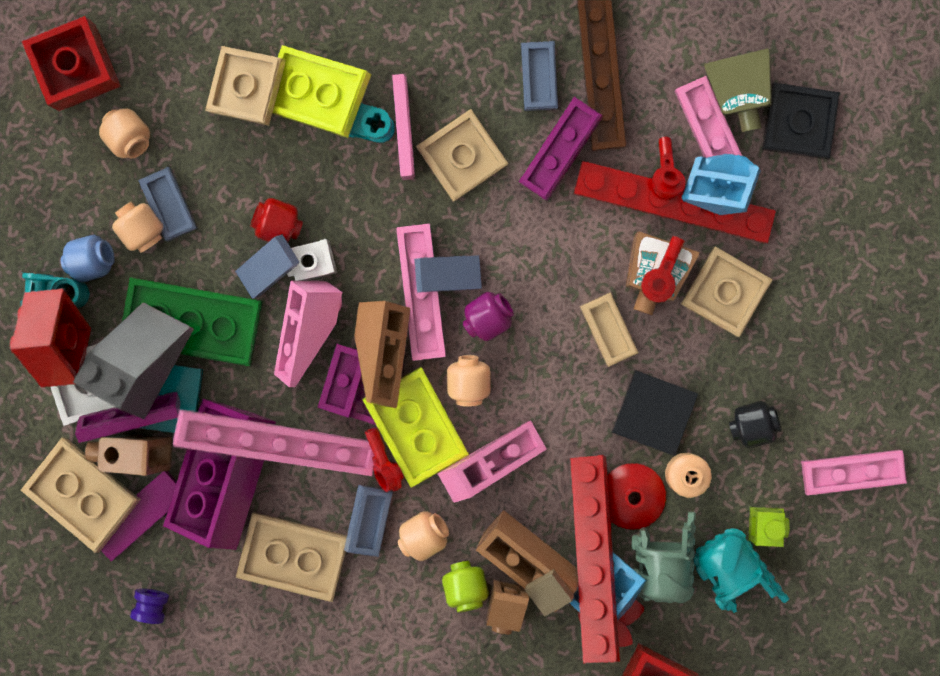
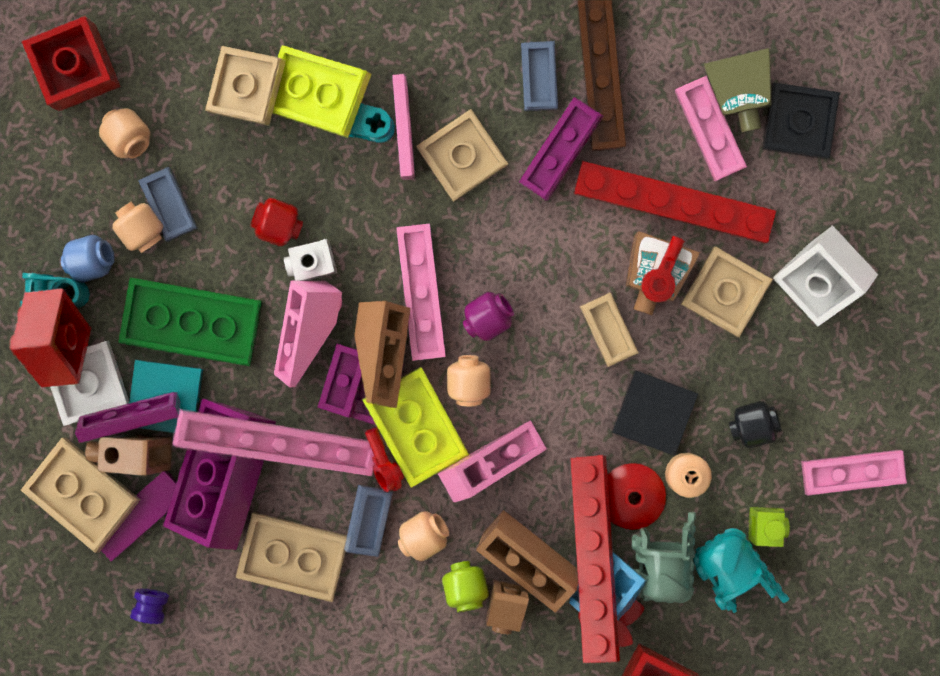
(134, 360): dark grey slope -> none
(267, 266): sand blue tile -> none
(447, 273): sand blue tile -> none
(549, 592): dark tan tile -> none
(667, 180): red plate -> none
(721, 183): dark azure slope -> none
(826, 276): none -> white slope

